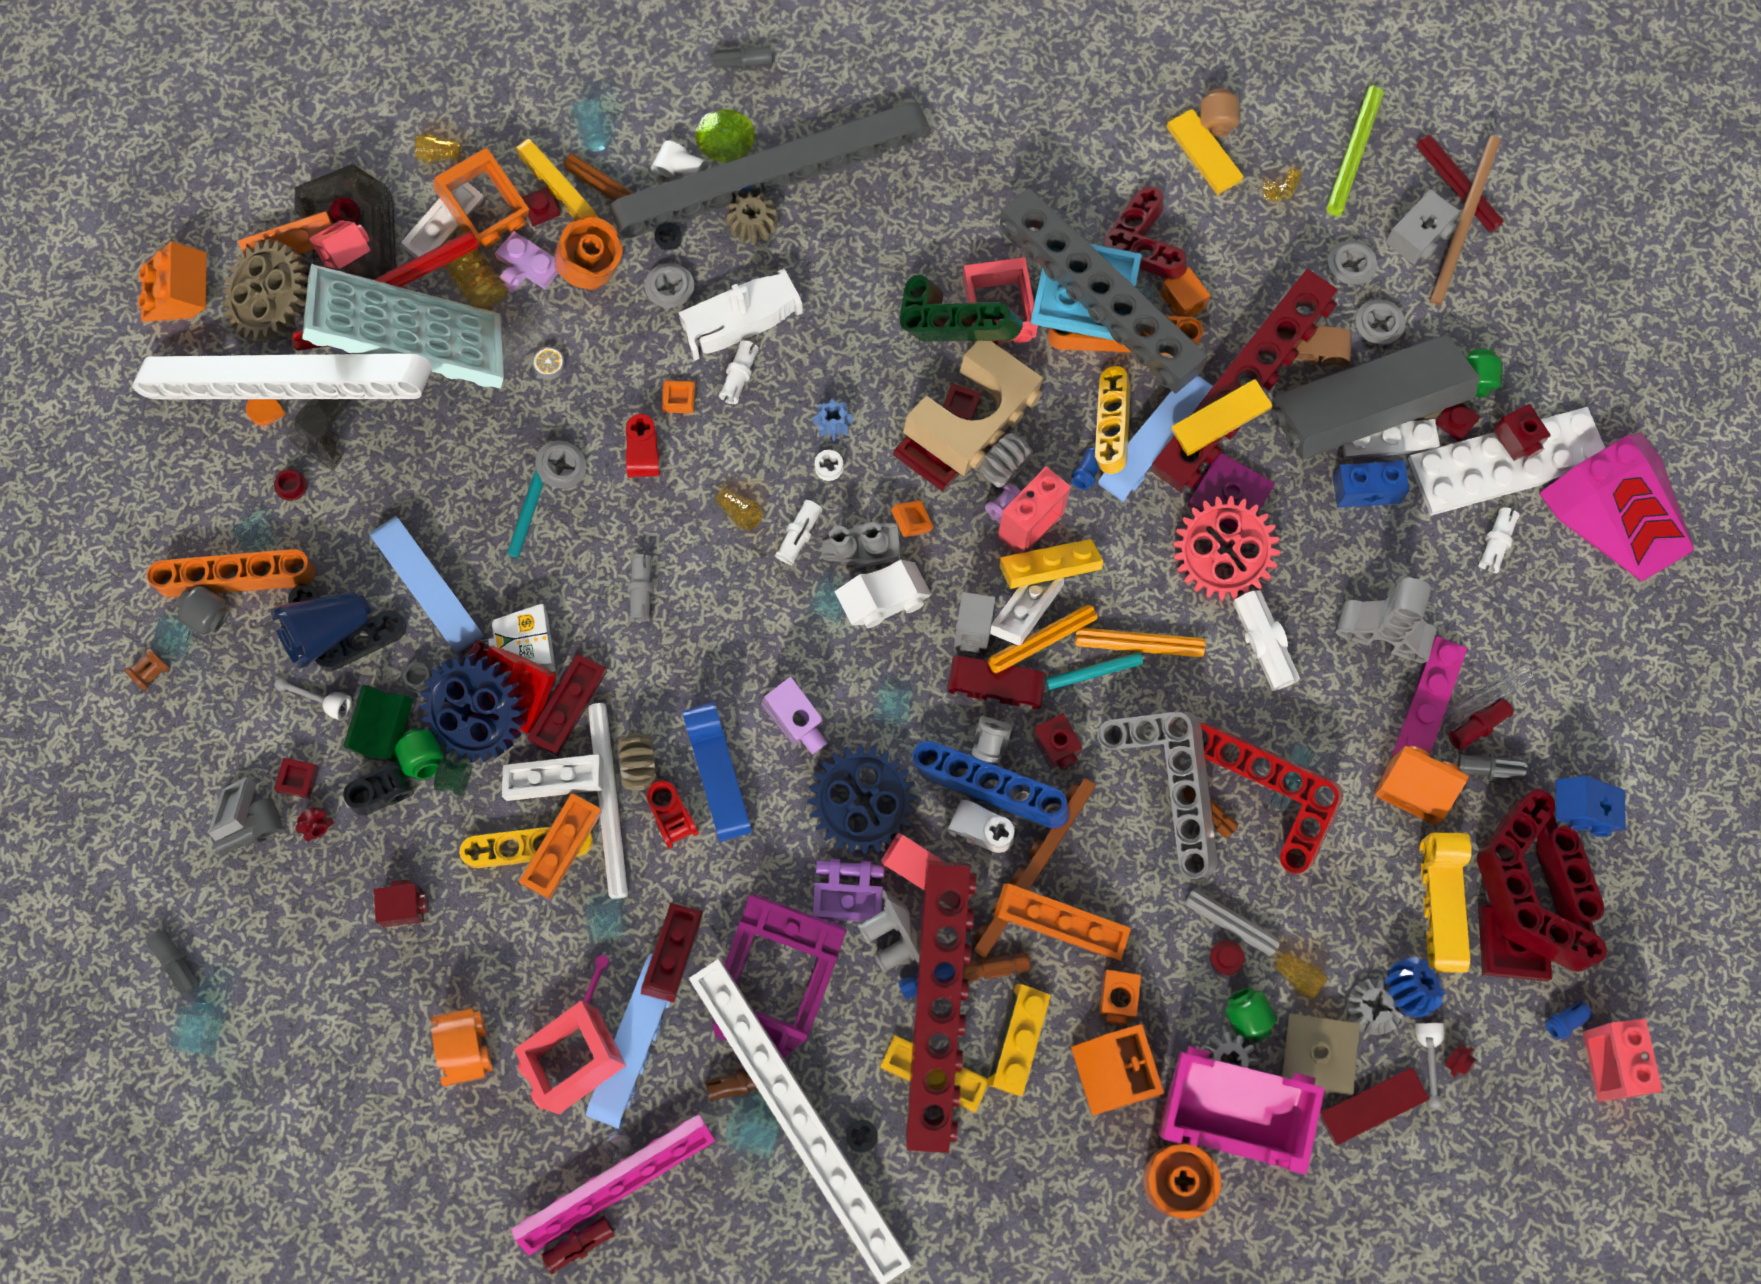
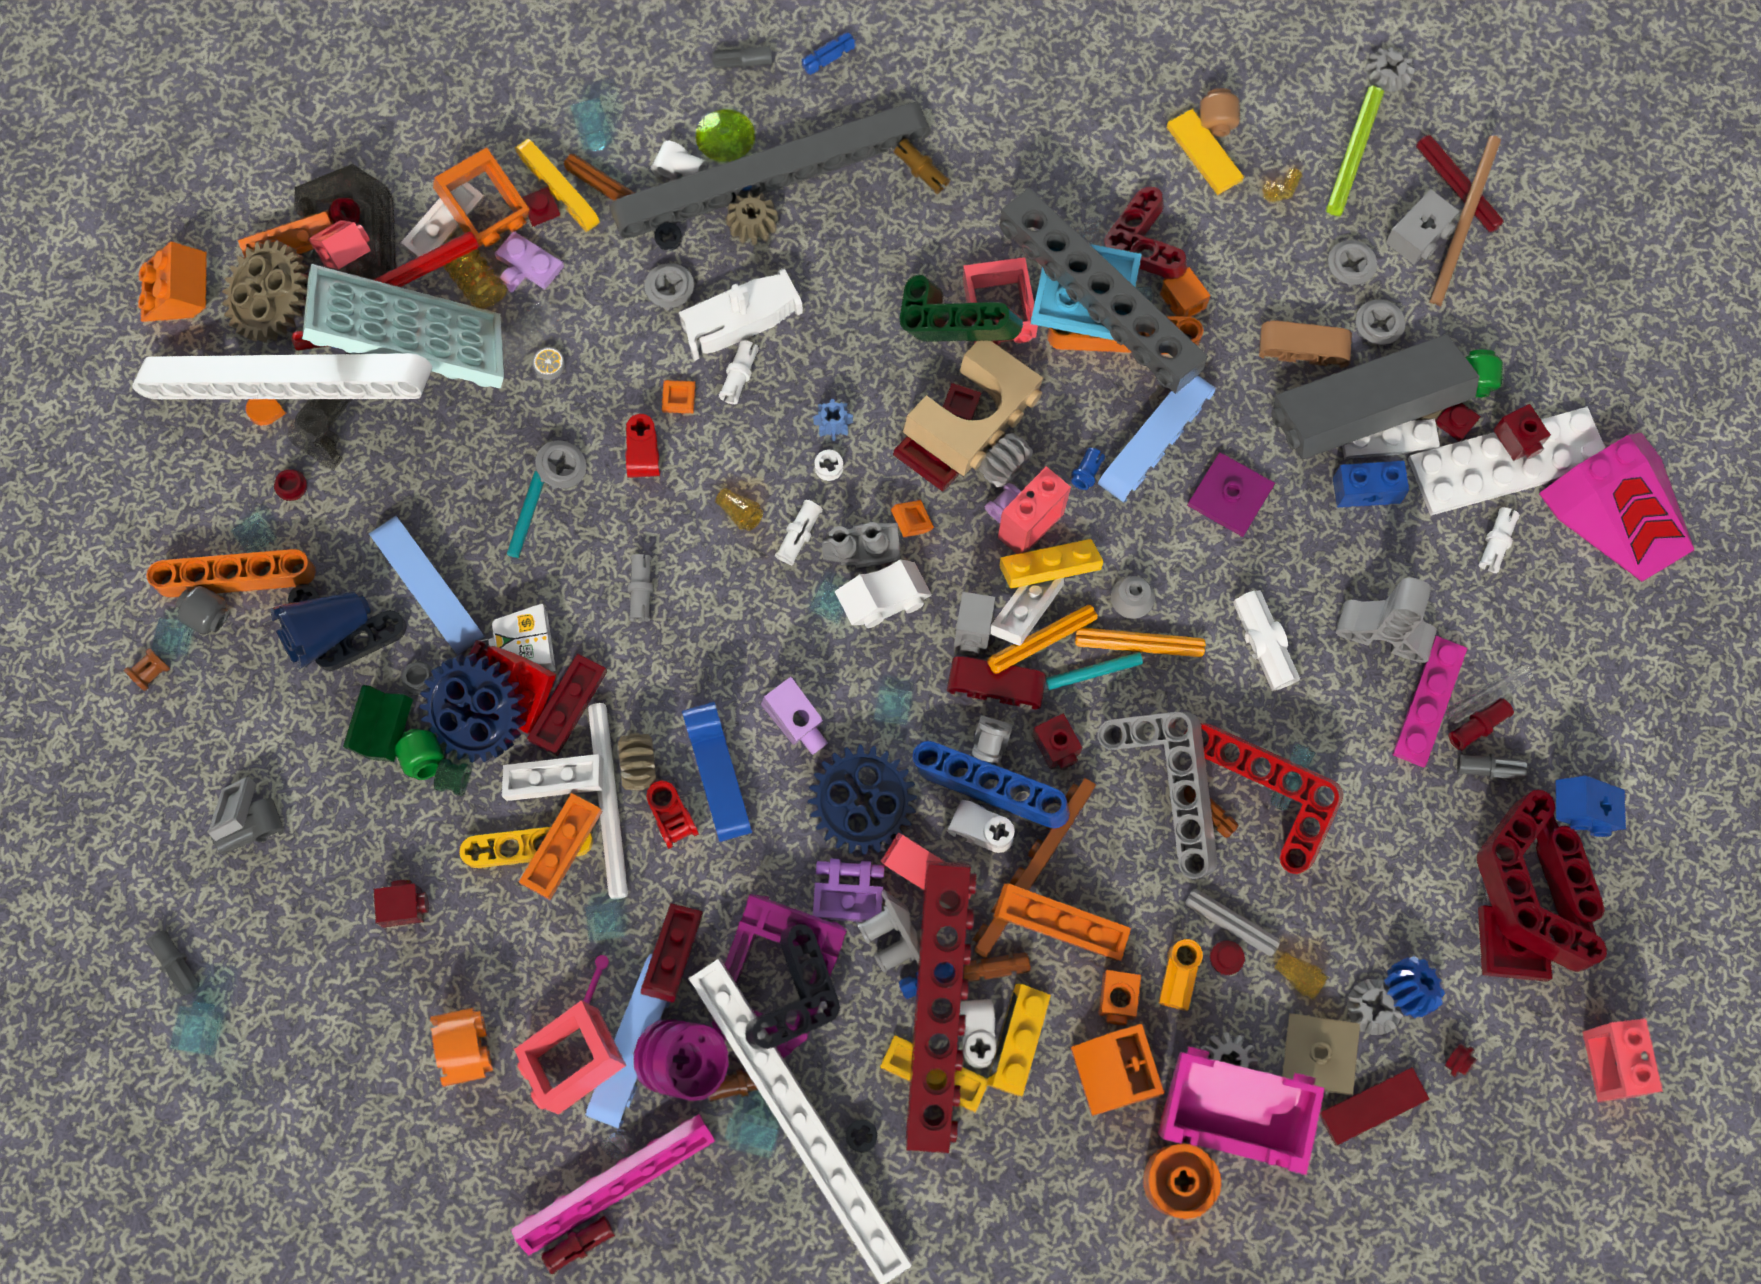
(296, 778): dark red plate -> none
(313, 823): dark red plate -> none
(330, 703): hinge -> none
(380, 789): black piece -> none
(435, 148): clear yellow cone -> none
(584, 269): orange brick -> none
(681, 1059): none -> magenta wheel
(809, 994): none -> black beam
(828, 53): none -> blue axle
(921, 166): none -> pearl gold pin
(978, 1028): none -> white piece
(1111, 419): yellow beam -> none
(1132, 597): none -> light grey cone
(1180, 978): none -> light orange piece
(1221, 417): yellow tile -> none
(1250, 530): coral gear -> none
(1251, 1014): green head -> none
(1307, 291): dark red brick -> none
(1387, 78): none -> light grey gear
(1421, 784): orange slope -> none
(1431, 1036): hinge -> none
(1445, 901): yellow beam -> none
(1568, 1020): blue pin -> none

